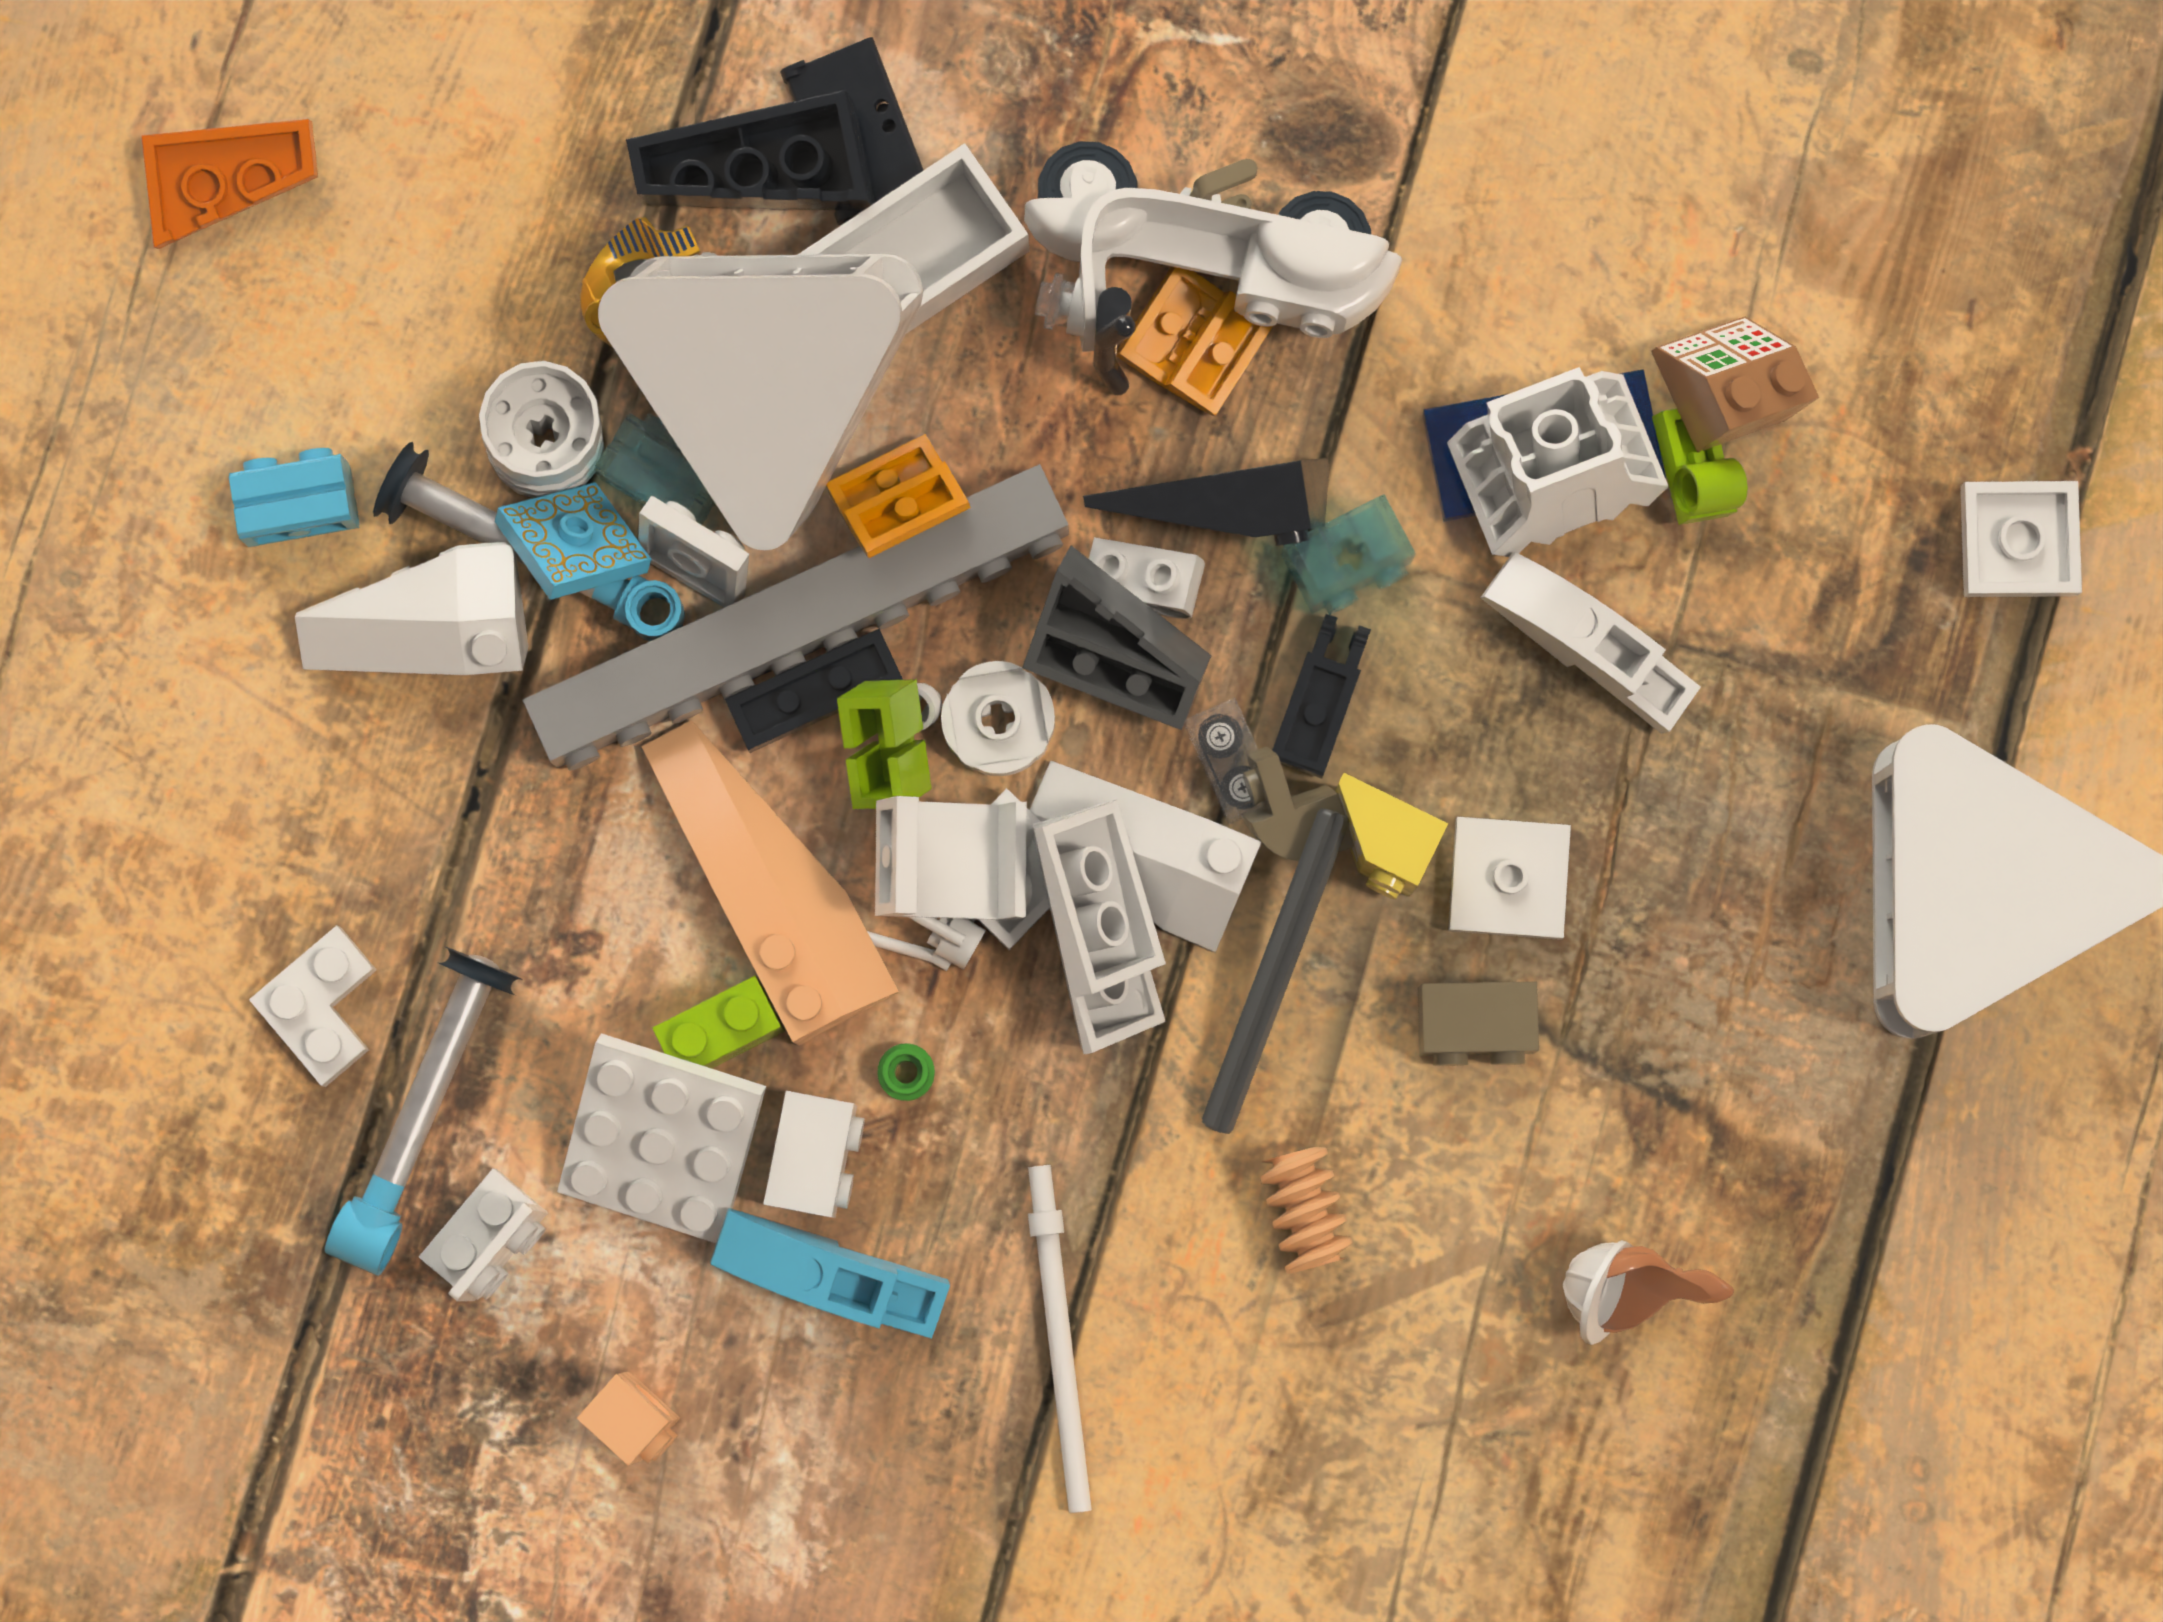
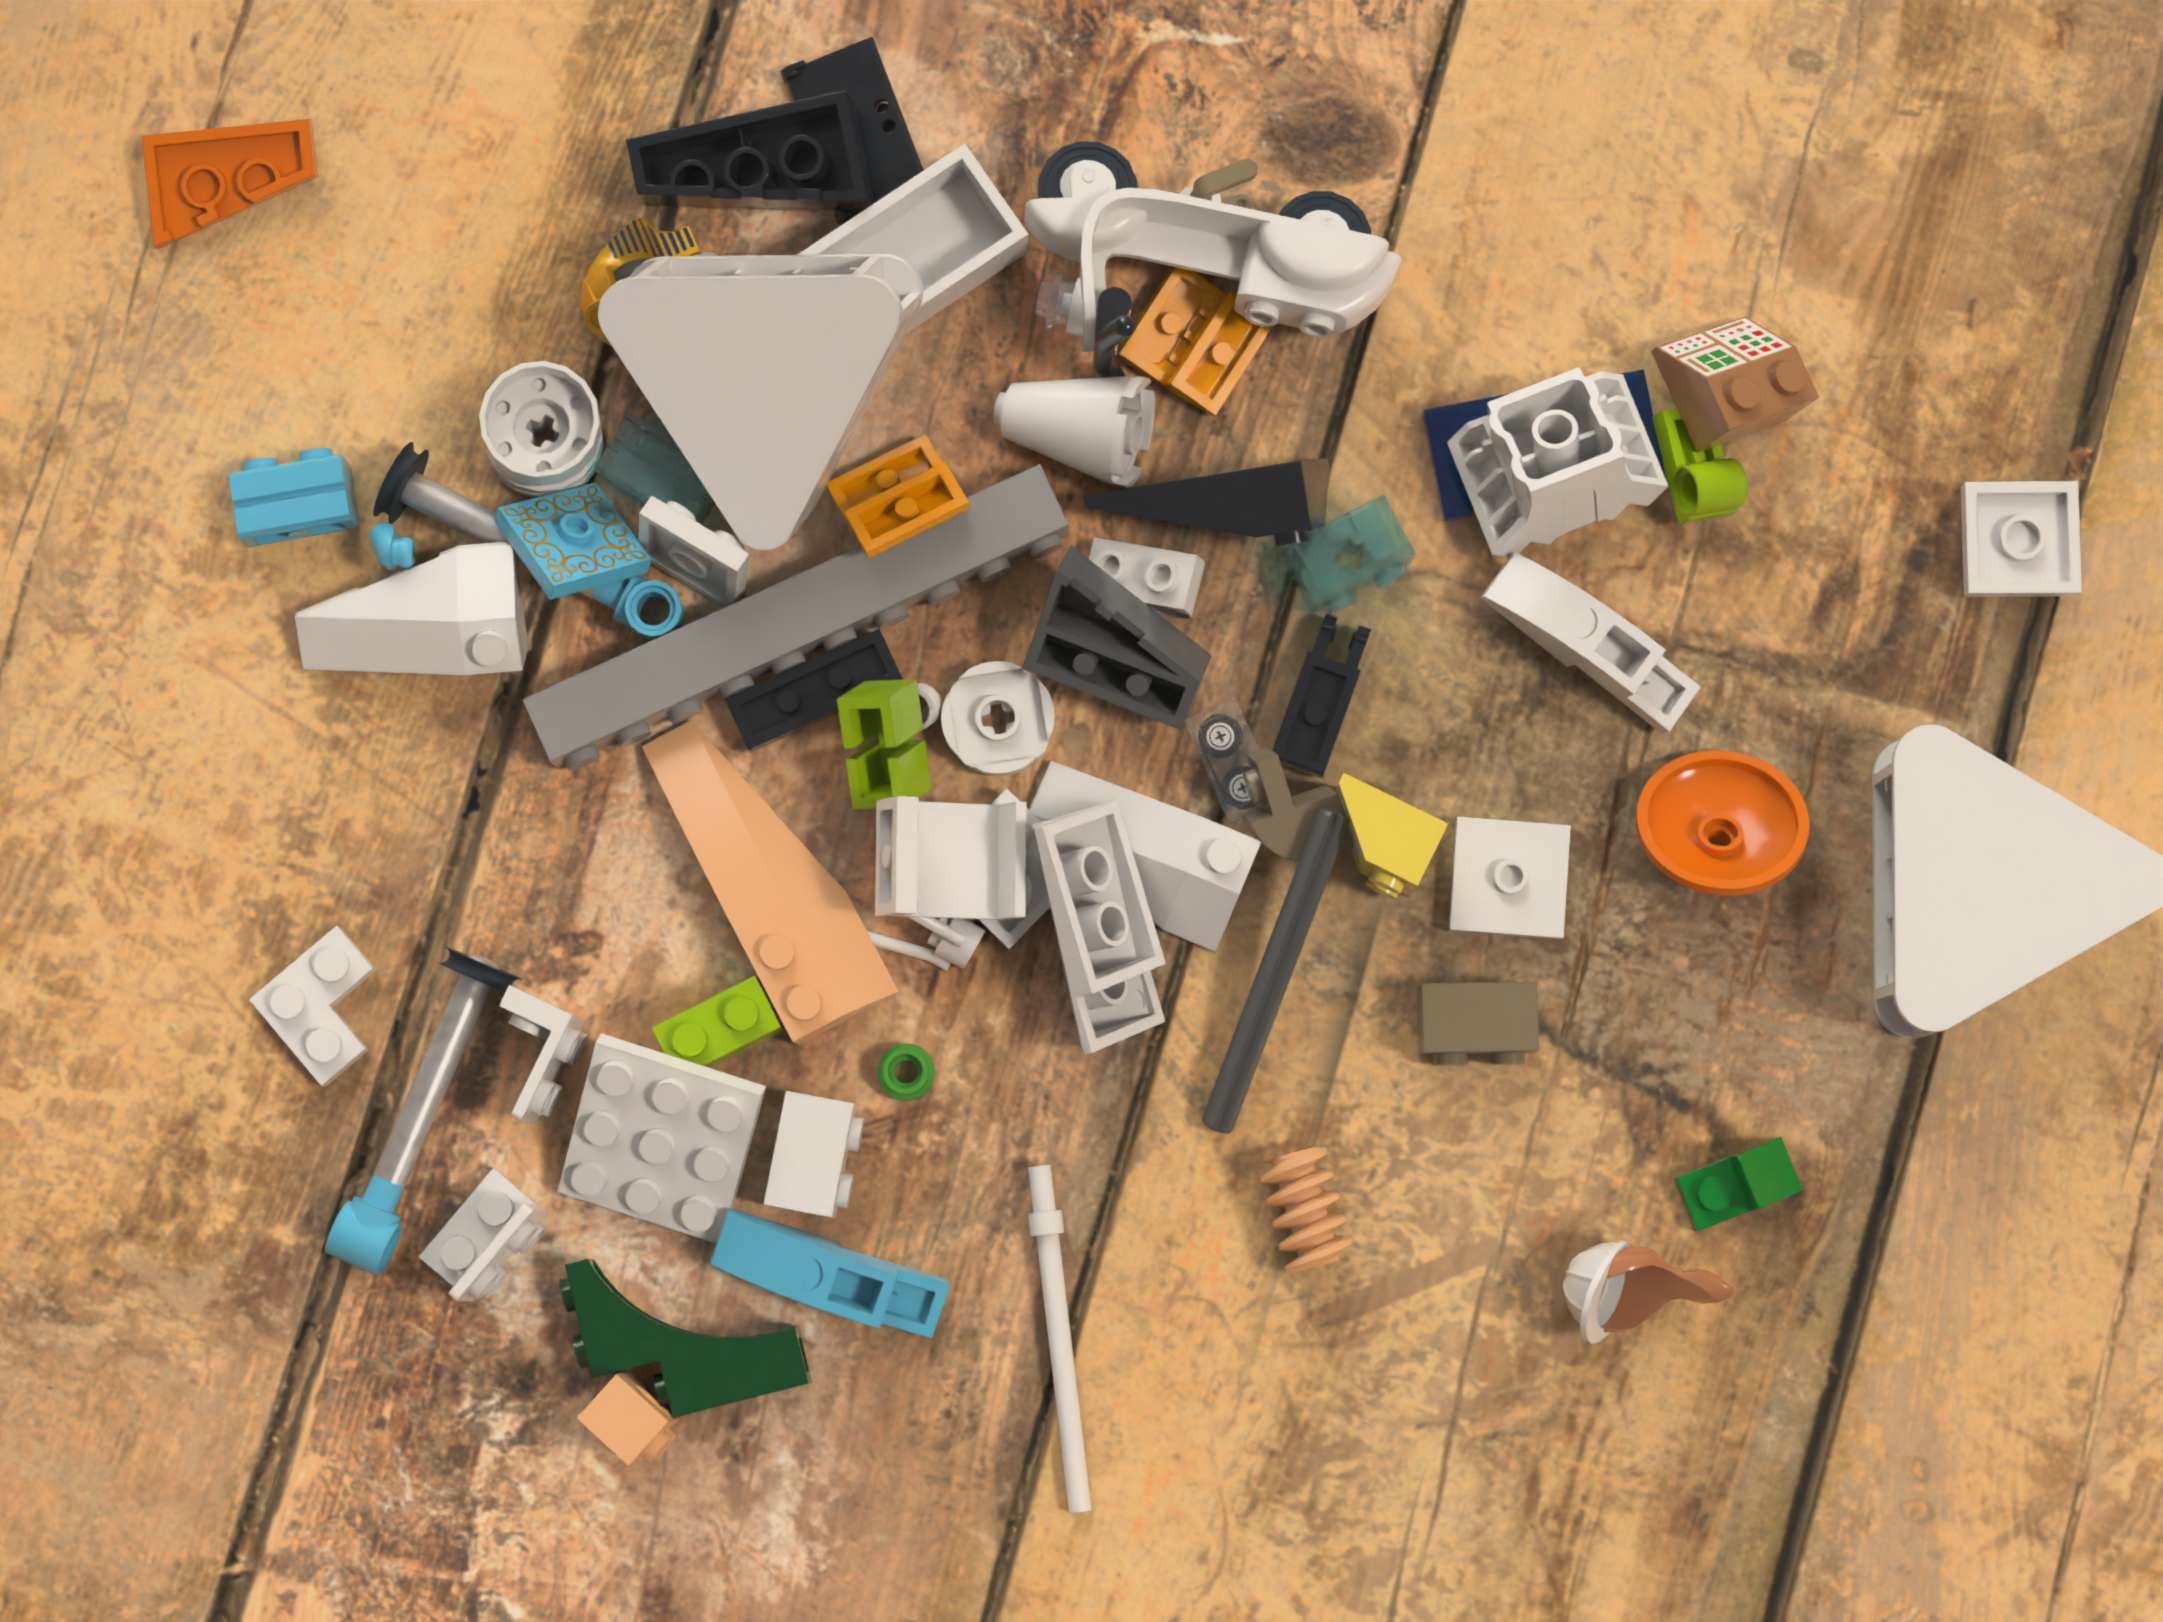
(391, 547): none -> medium azure arm
(562, 1046): none -> white bracket
(695, 1367): none -> dark green arch
(1082, 423): none -> white cone
(1726, 802): none -> orange dish
(1738, 1184): none -> green slope

